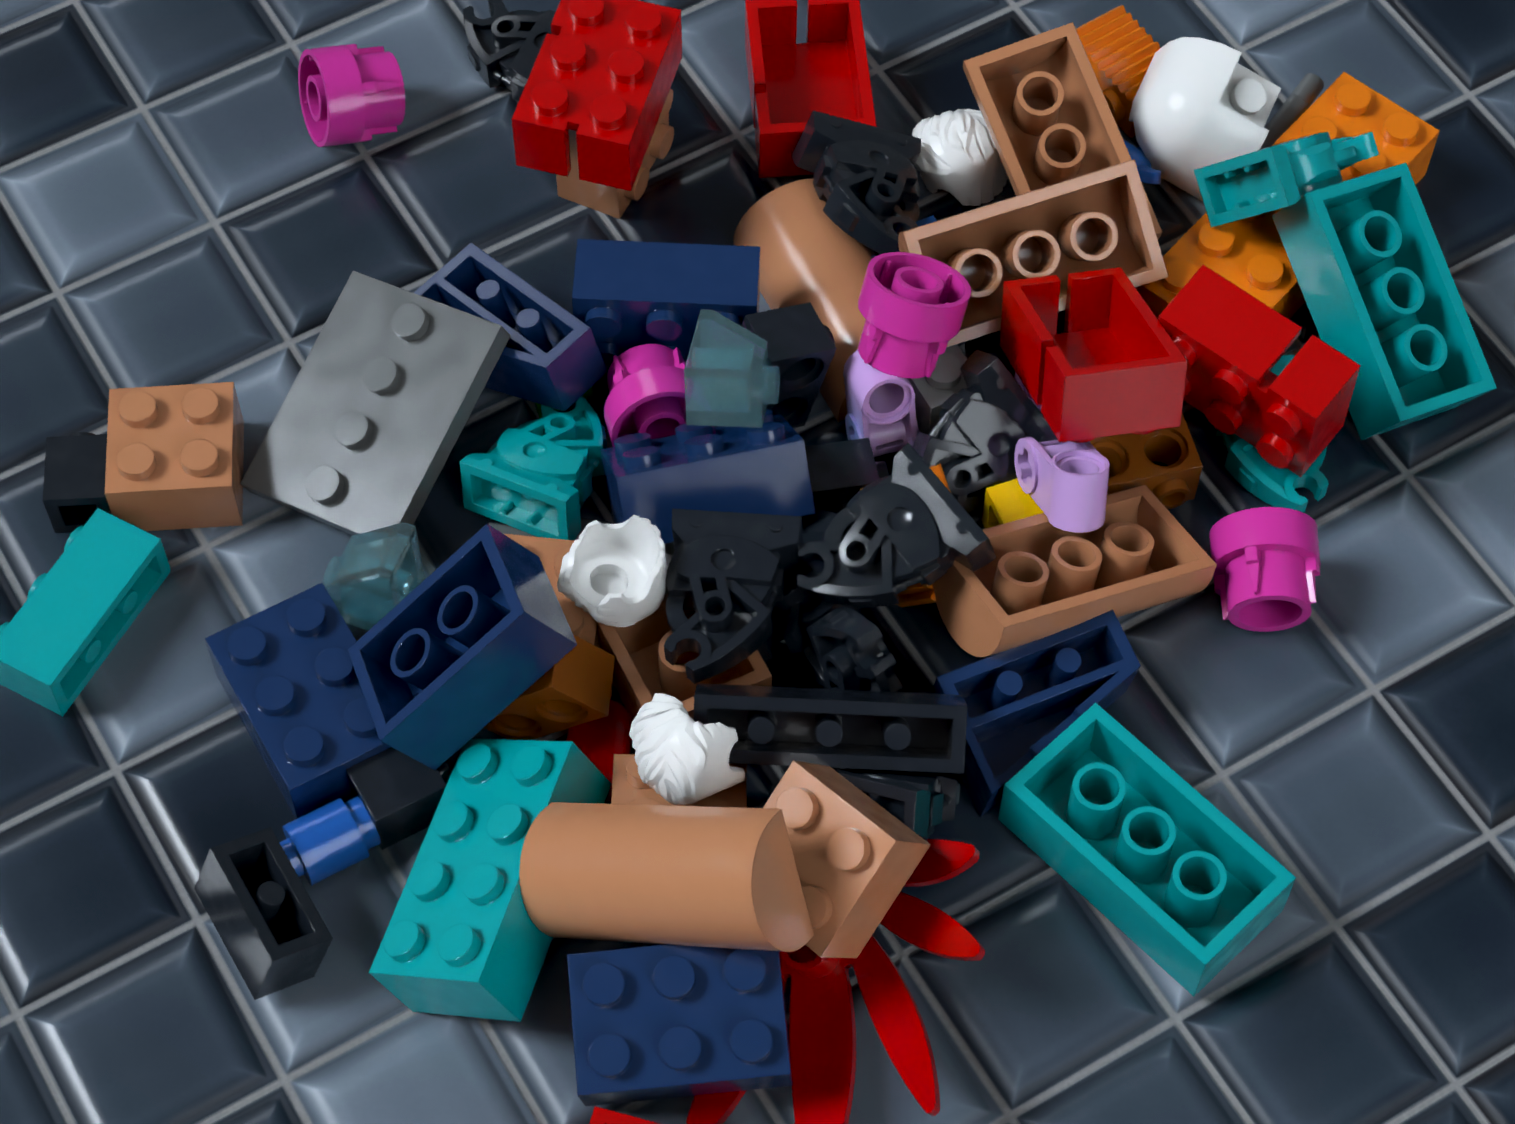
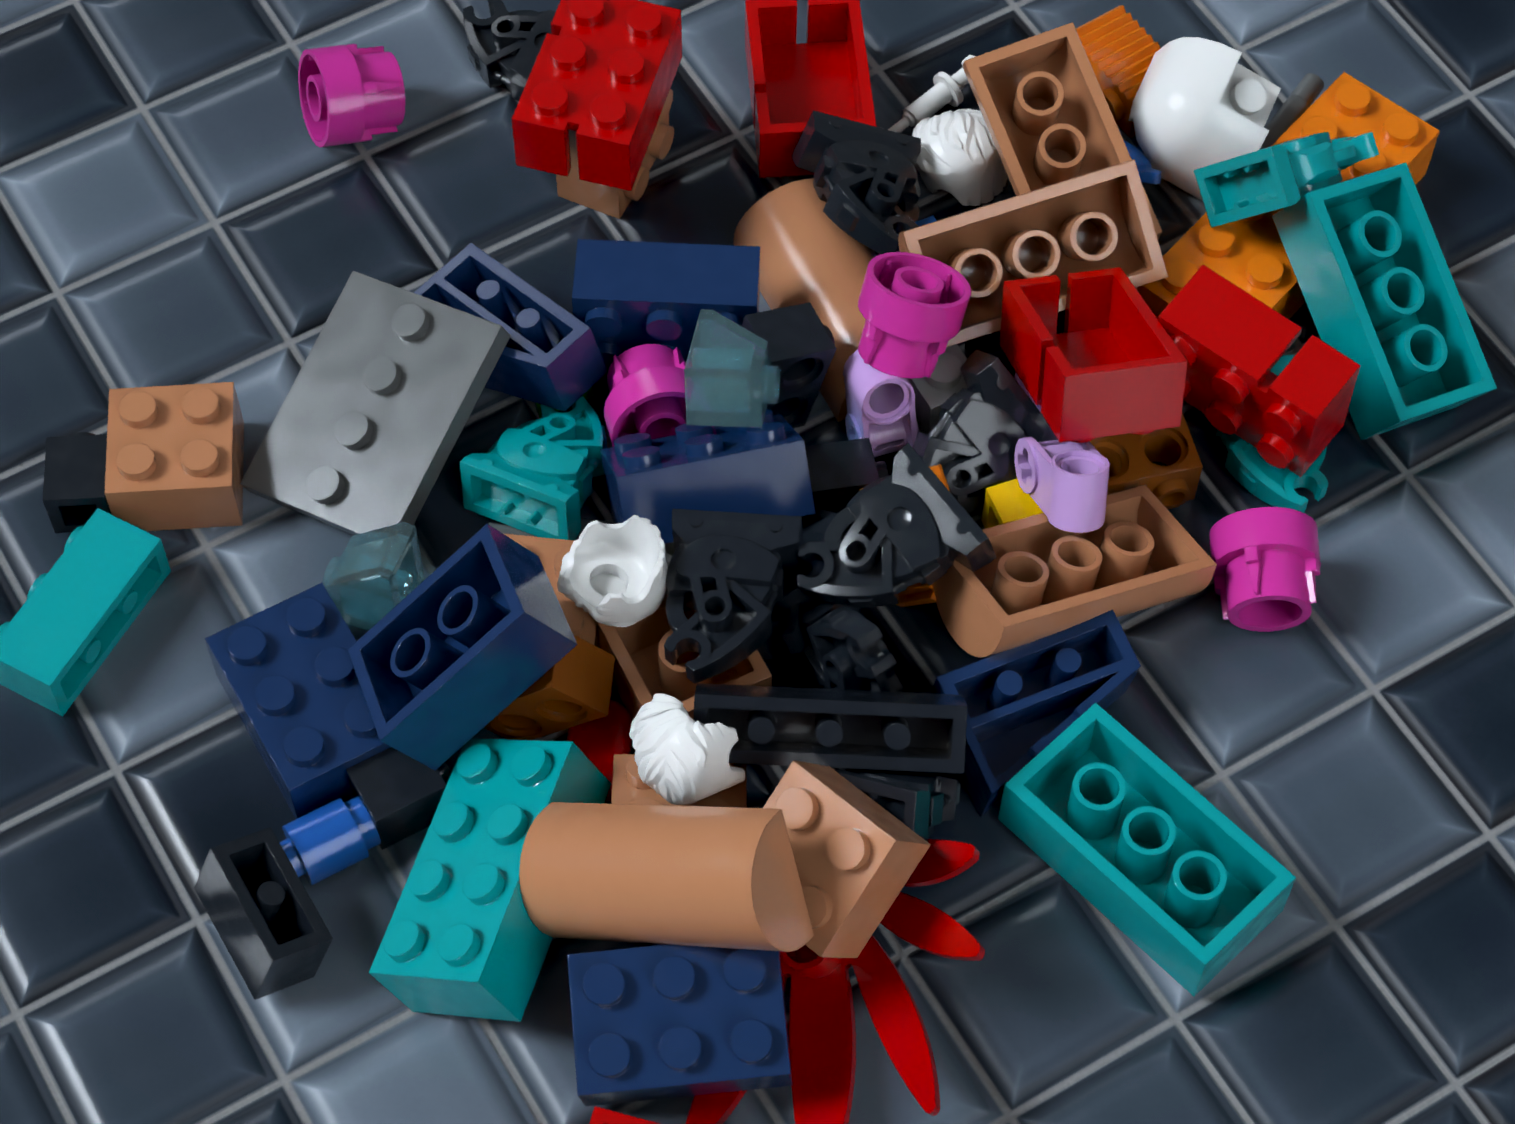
(945, 91): none -> white piece

